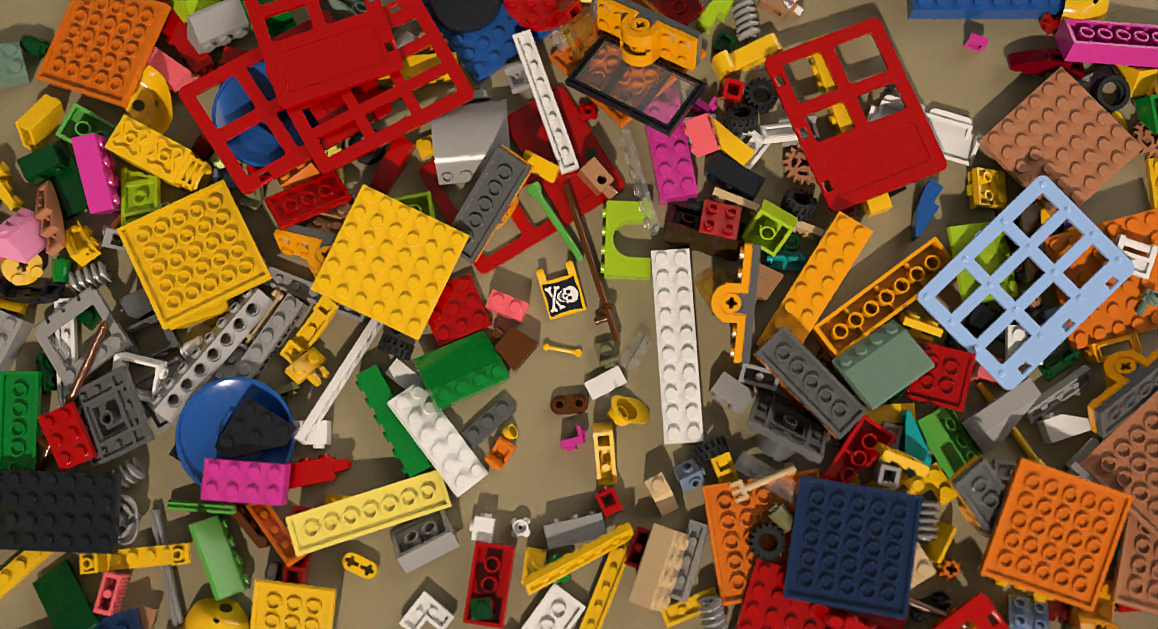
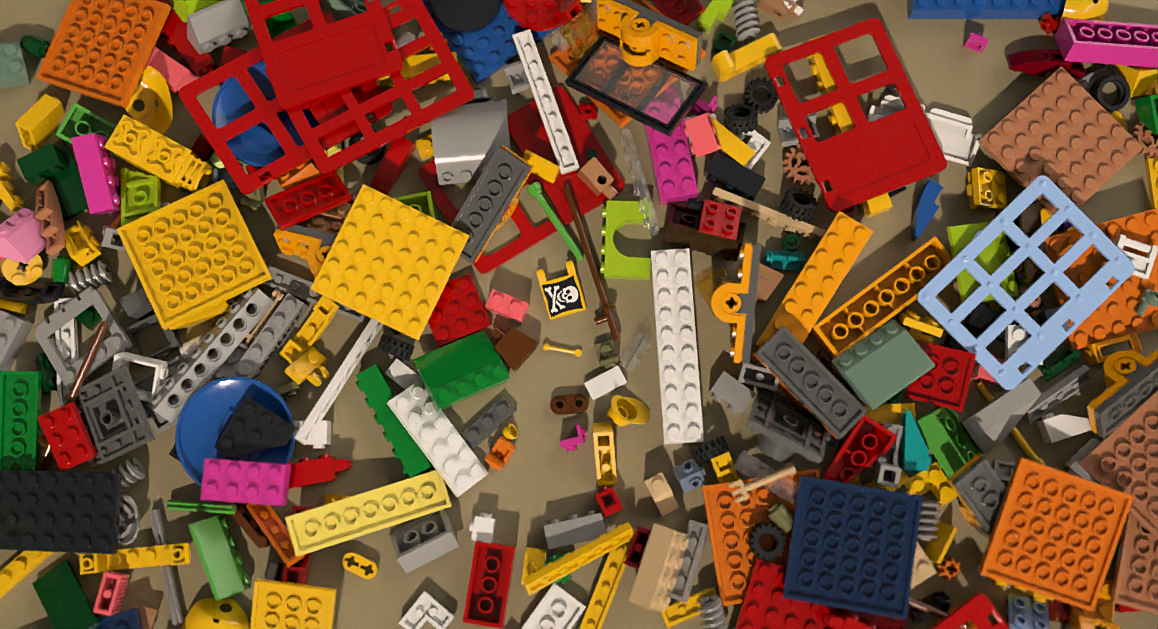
(481, 608): dark green plate -> none
(515, 526): white plate -> none
(730, 90): red brick -> none
(769, 227): lime brick -> none
(777, 133): white tile -> none
(903, 460): yellow hinge -> none

